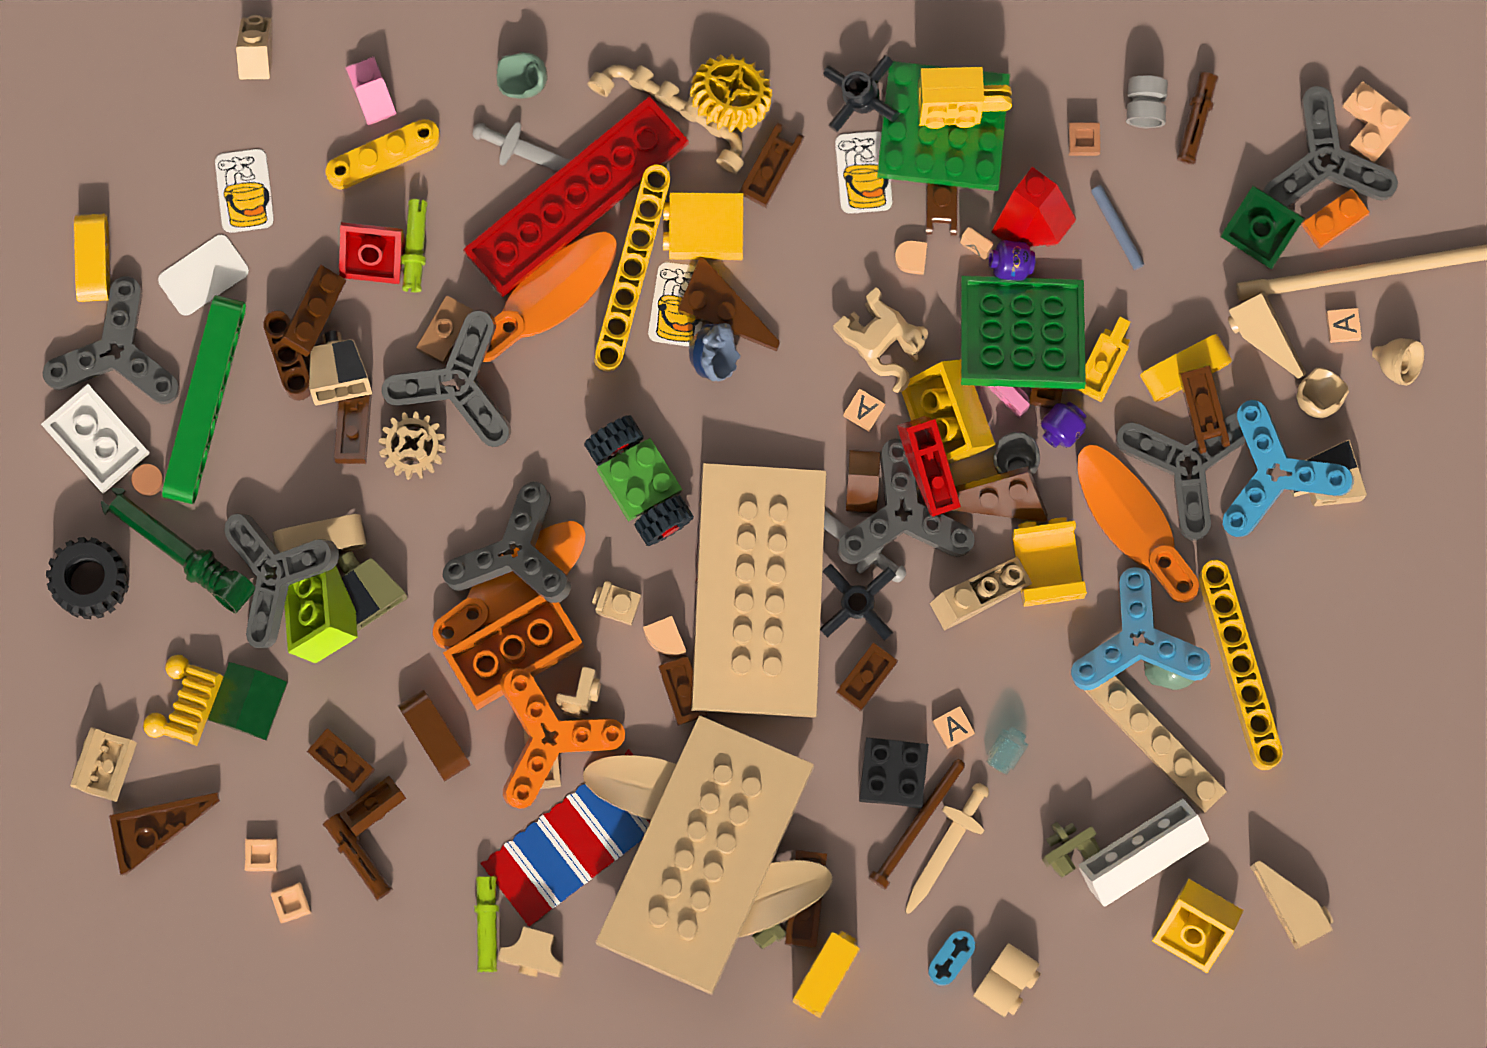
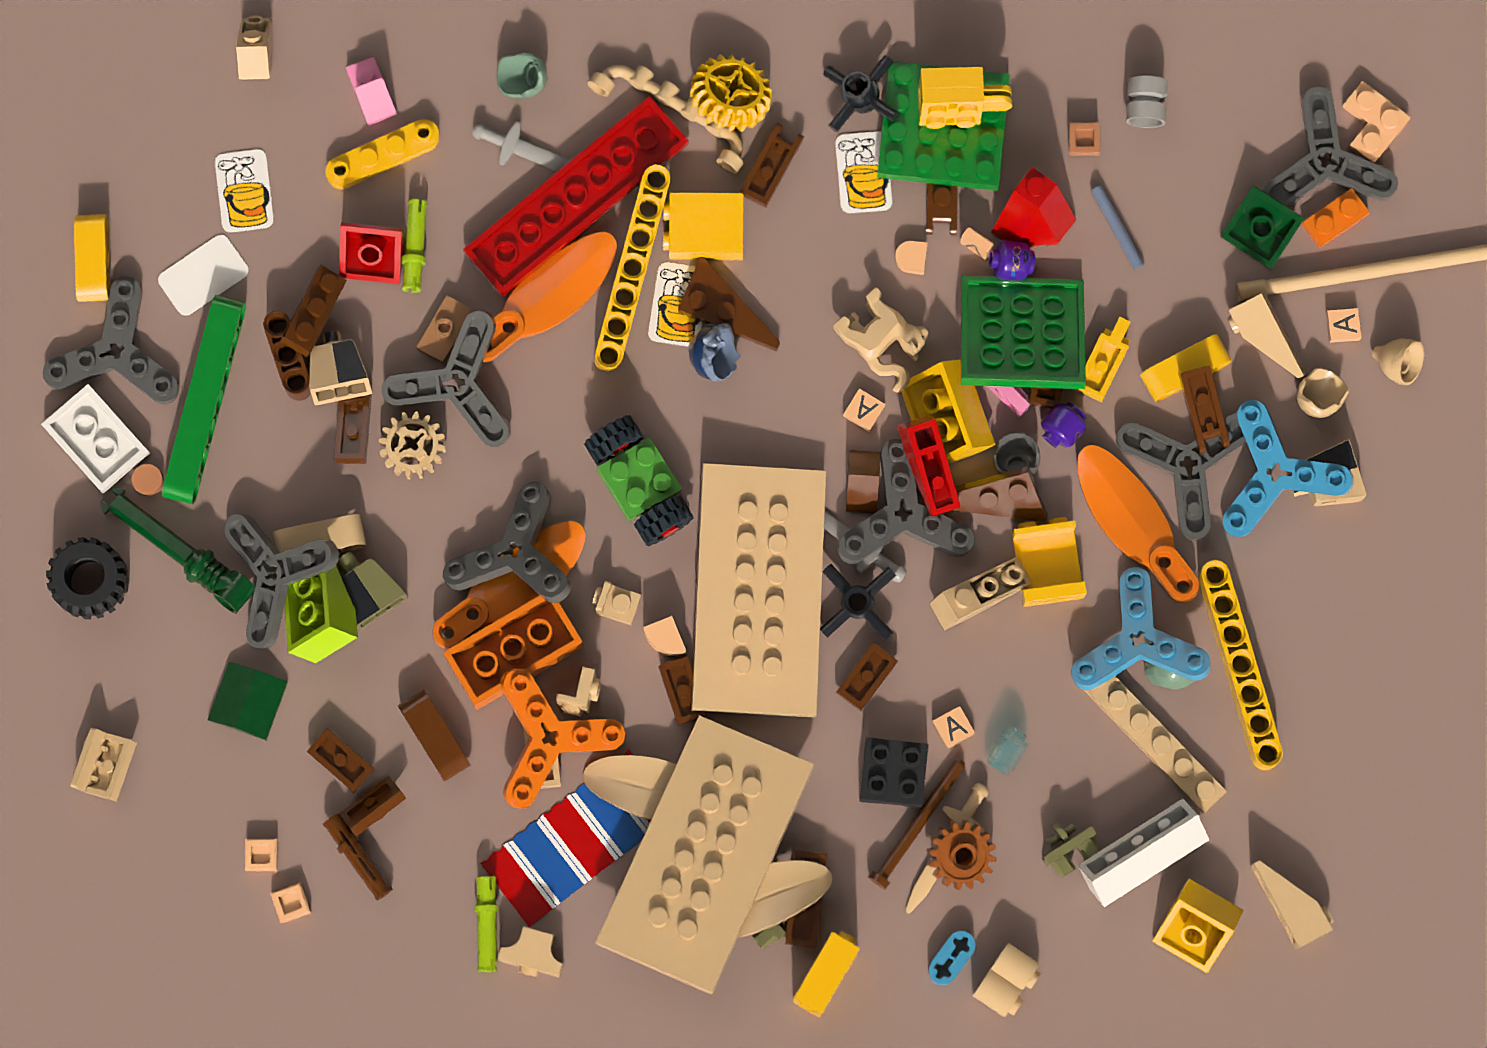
(146, 830): reddish brown wing -> none
(193, 703): yellow gear -> none
(972, 866): none -> dark orange gear
(1206, 85): reddish brown pin -> none

